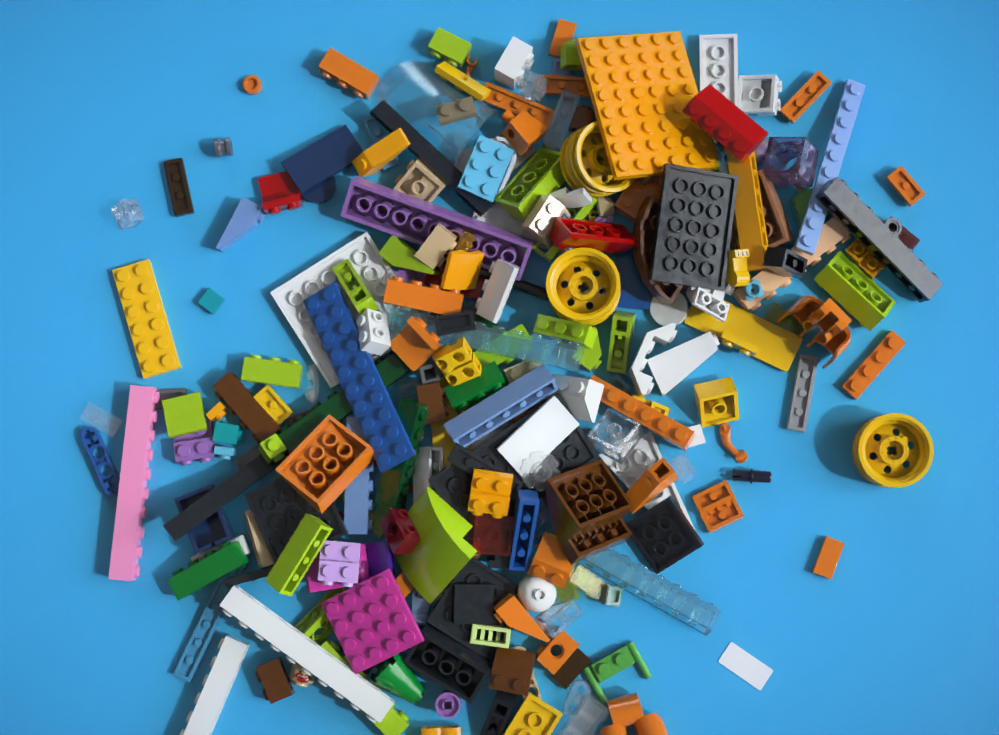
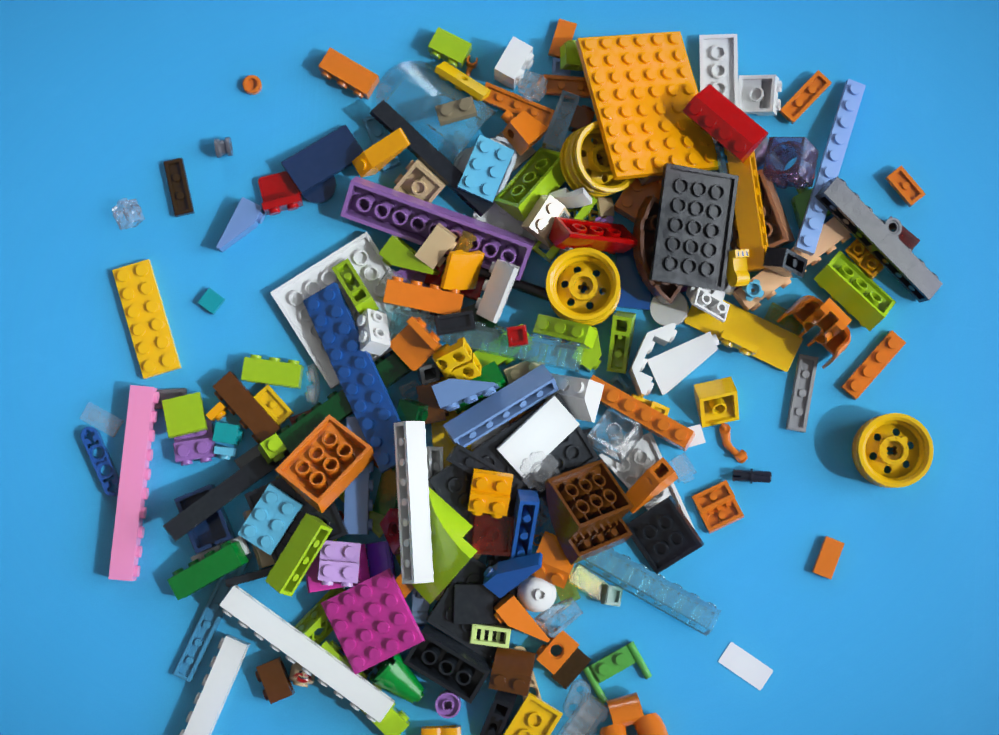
(270, 519): none -> medium azure plate
(413, 502): none -> white brick
(457, 391): none -> medium blue slope
(510, 573): none -> blue slope
(517, 336): none -> red tile

